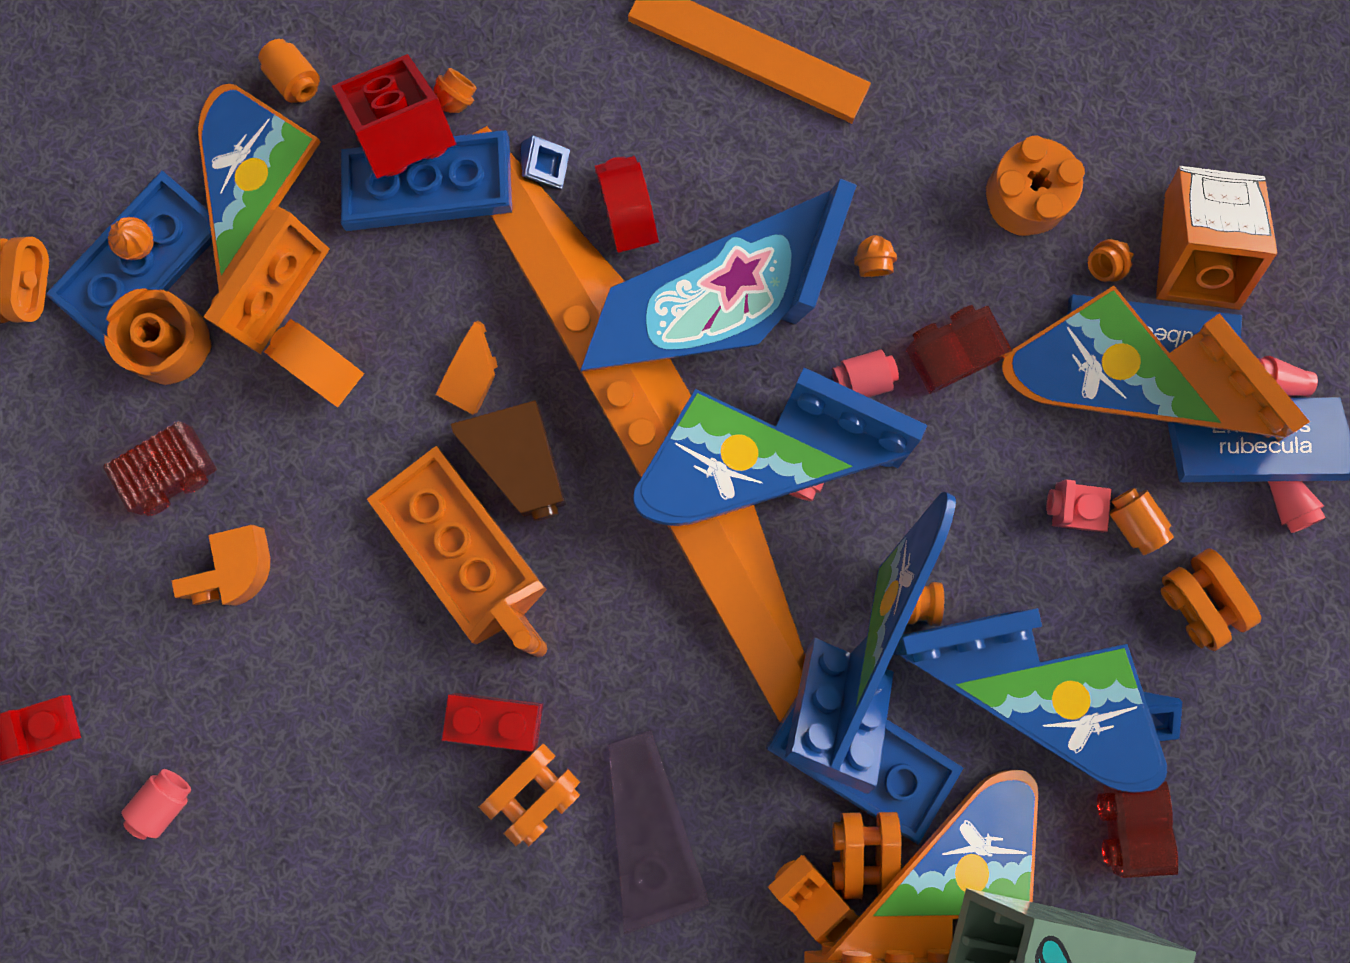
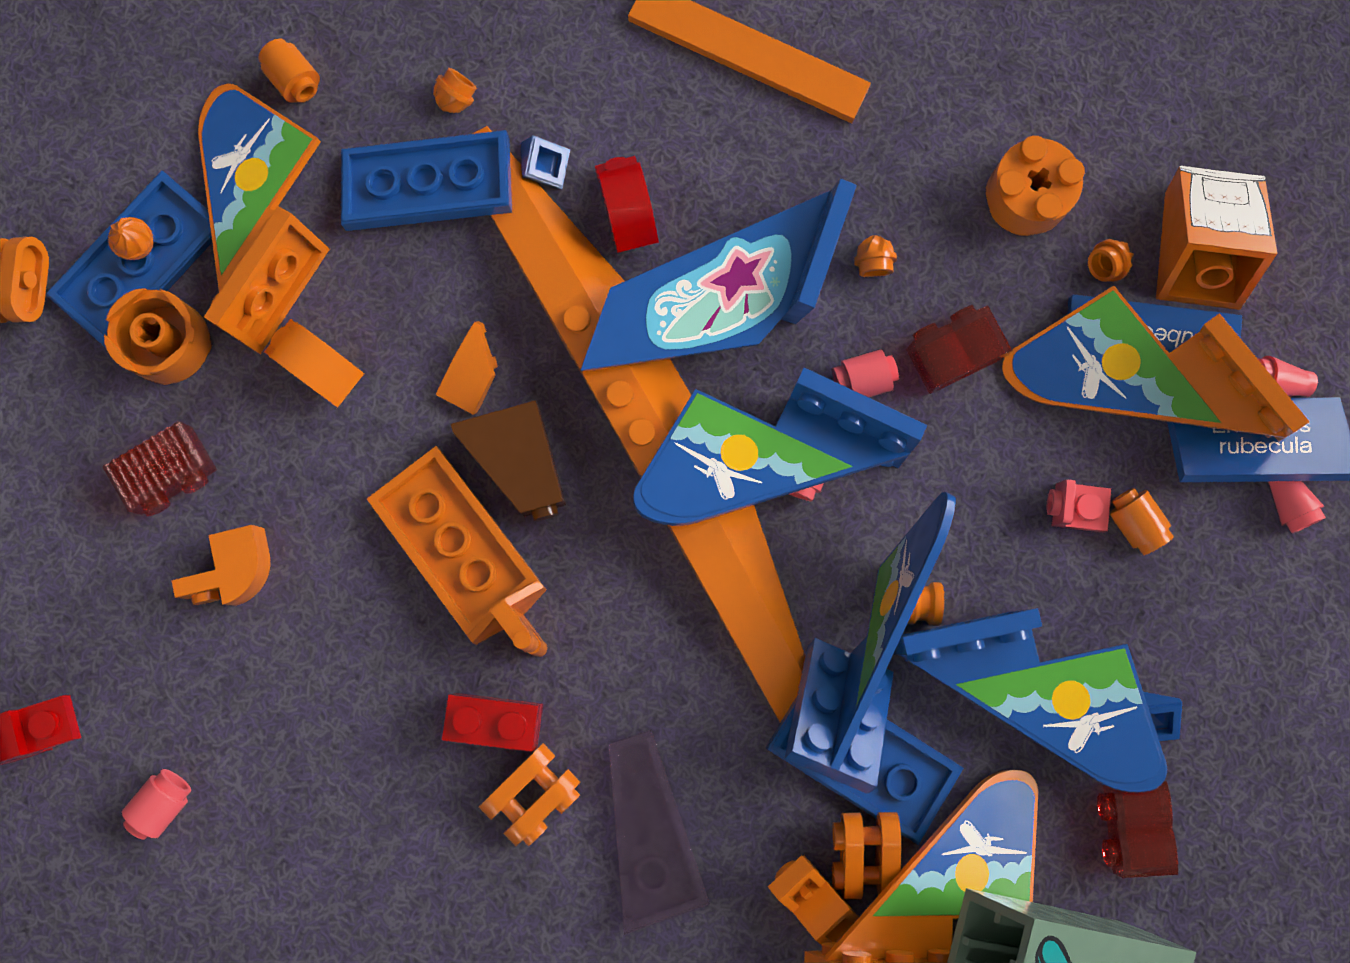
(394, 116): red slope -> none
(1206, 624): orange brick -> none

